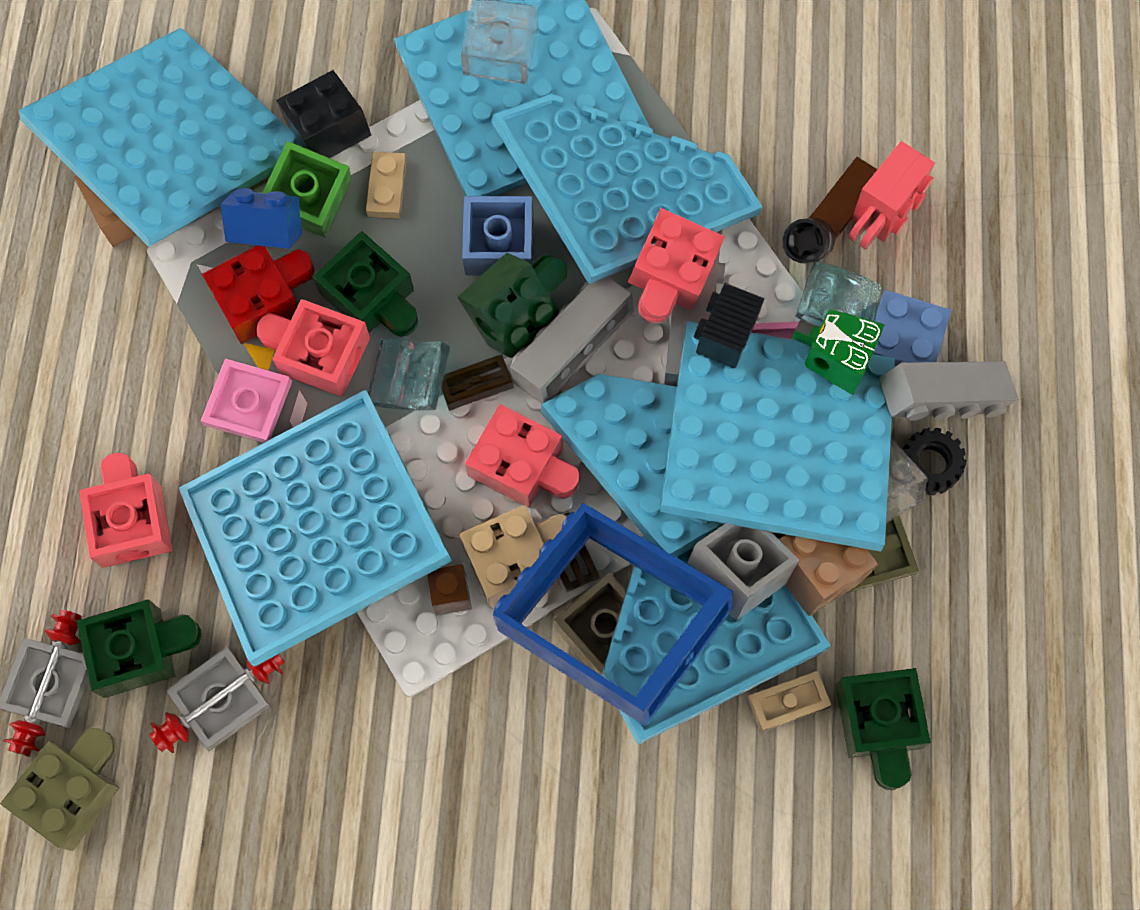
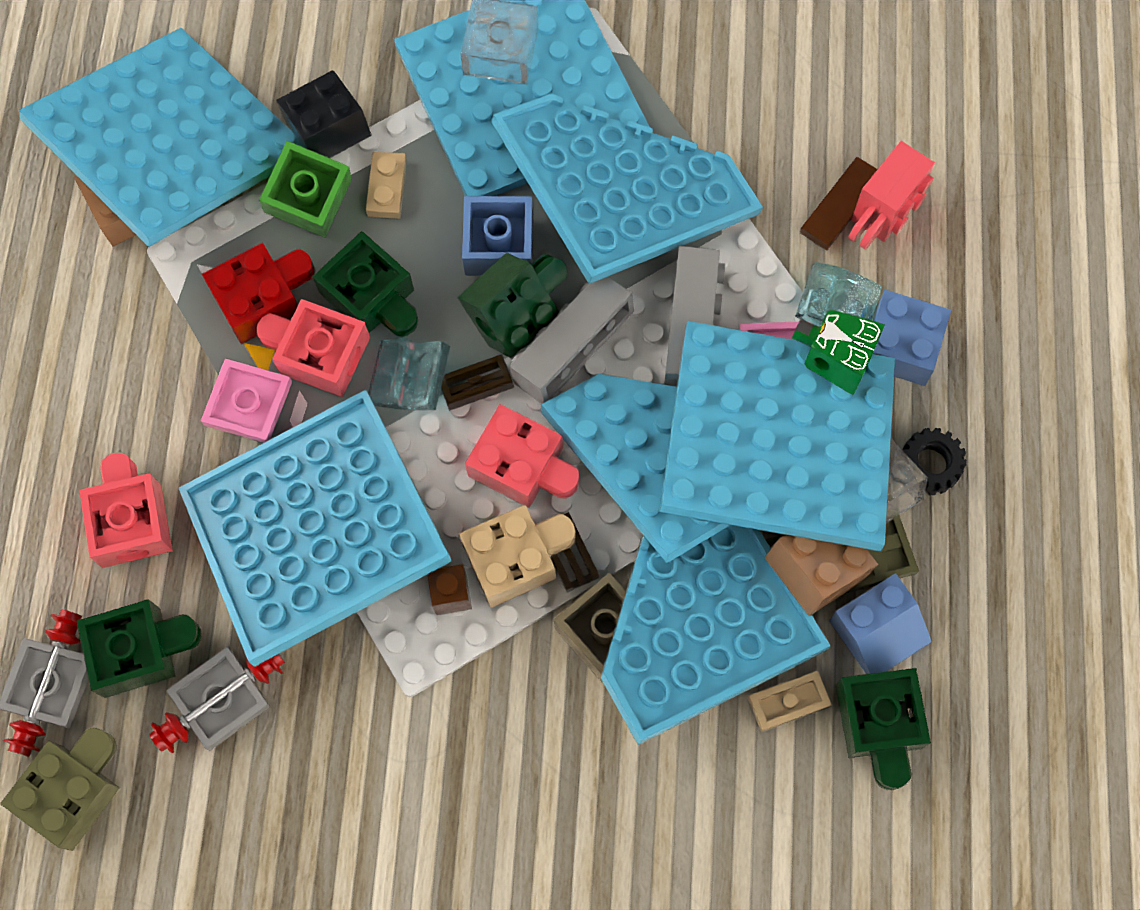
(261, 218): blue brick -> none
(553, 560): blue window -> none
(673, 267): coral brick -> none
(728, 325): black brick -> none
(746, 562): light grey brick -> none
(808, 240): black wheel -> none
(882, 626): none -> medium blue slope
(948, 389): light grey brick -> none

